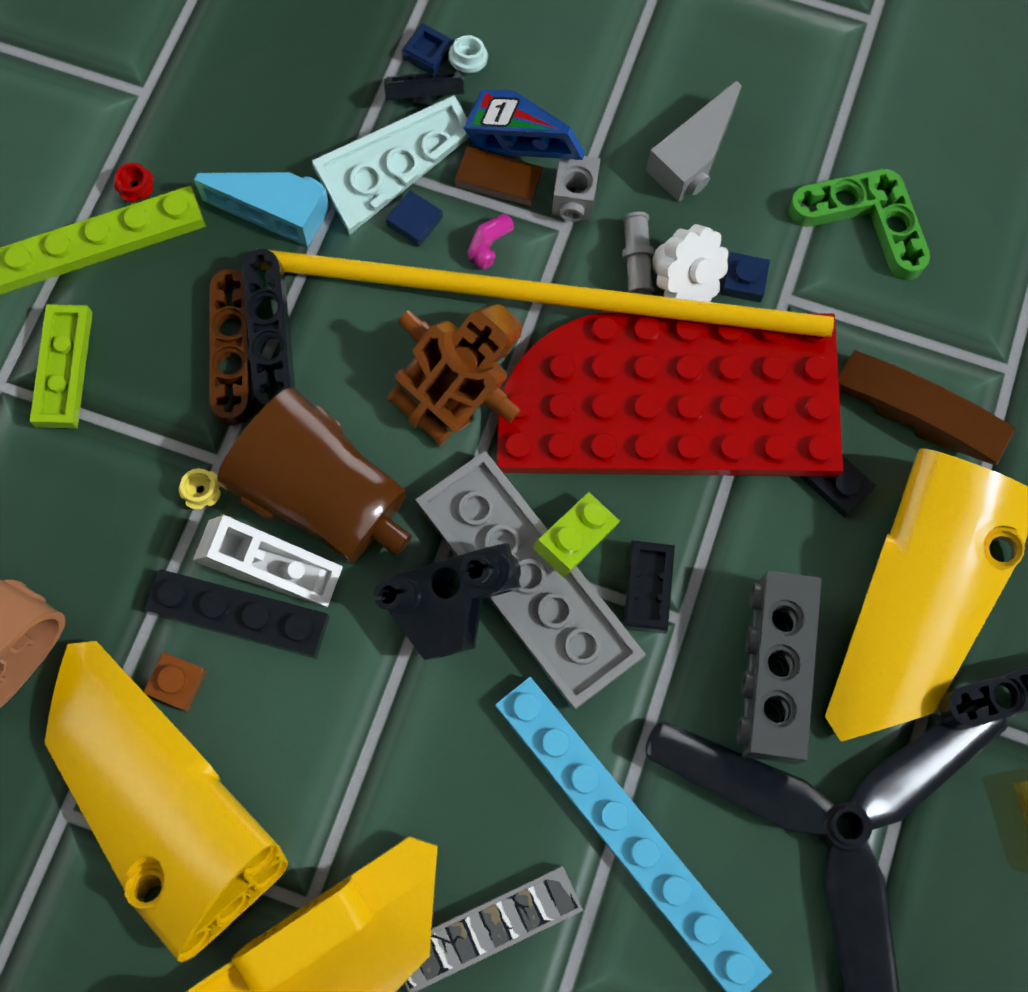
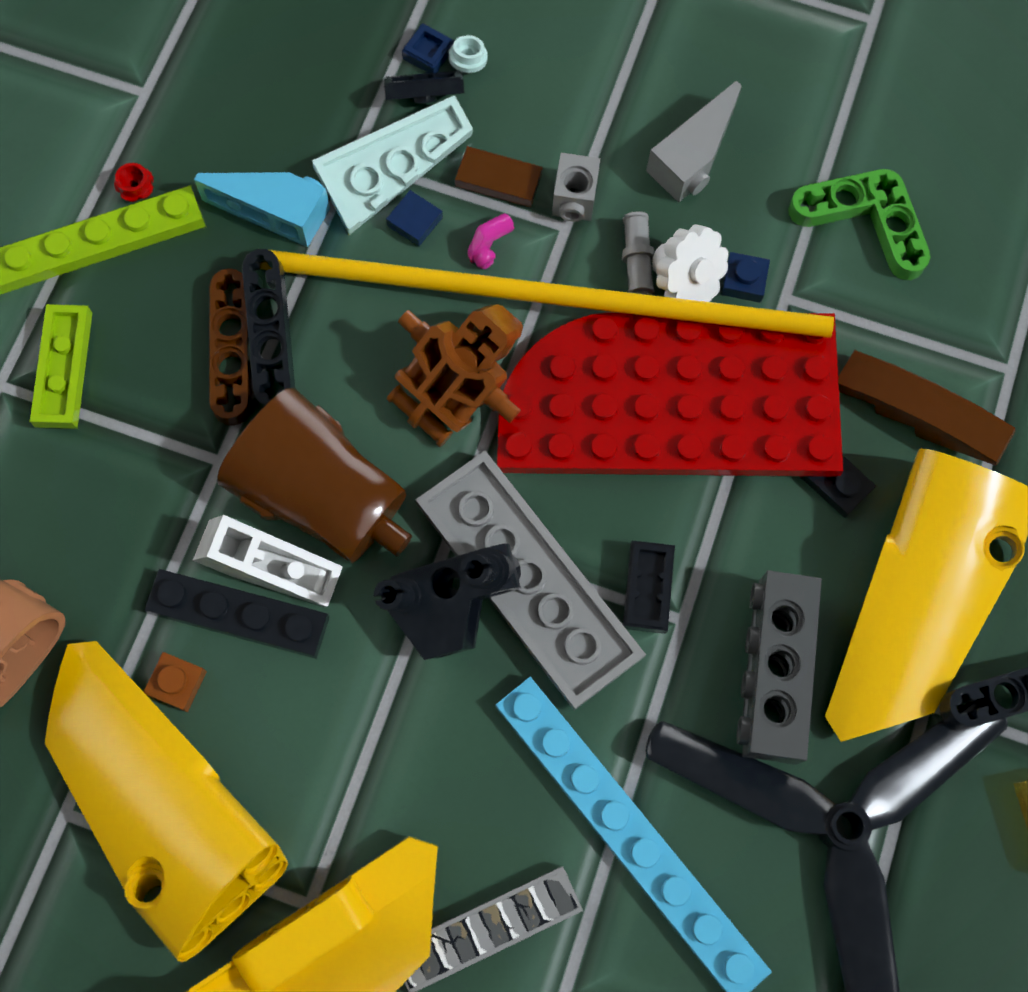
(190, 483): light yellow plate -> none
(515, 126): blue slope -> none
(575, 534): lime plate -> none

